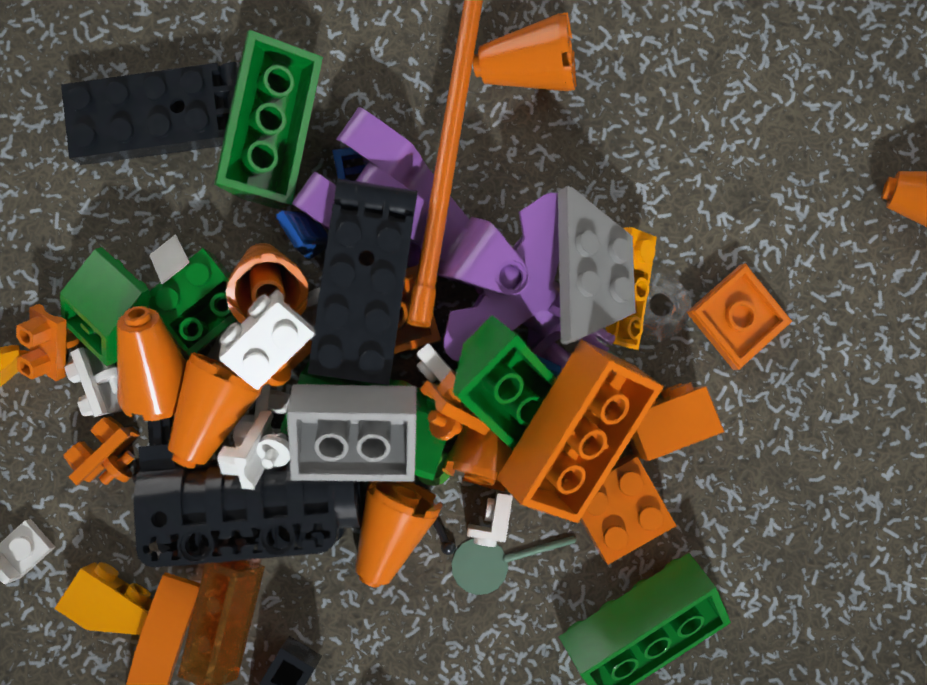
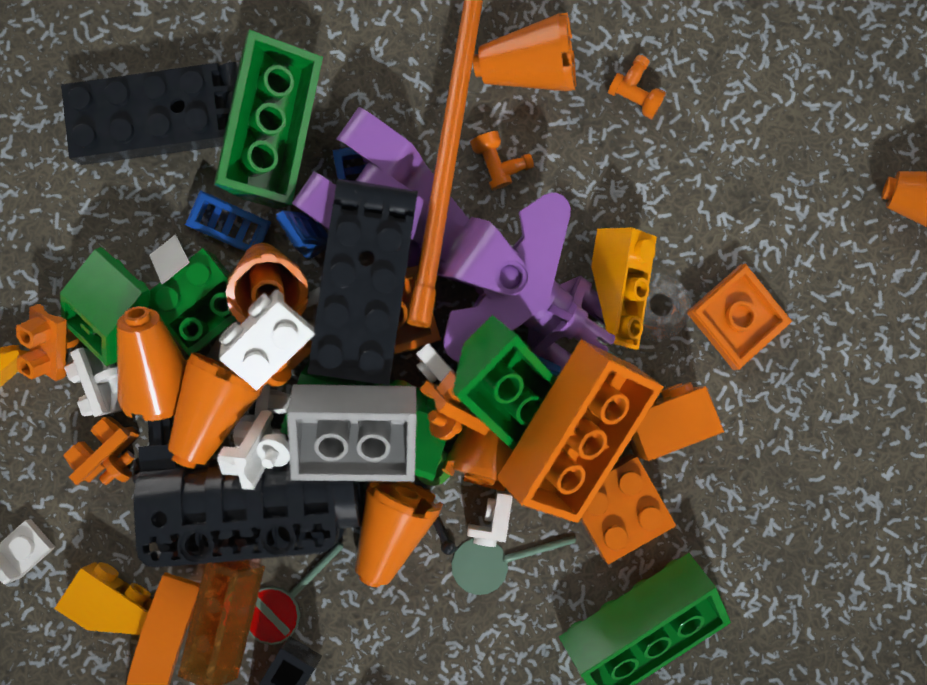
(198, 211): none -> blue slope
(277, 611): none -> piece
(499, 171): none -> orange piece
(593, 268): light grey wing -> none
(627, 87): none -> orange piece

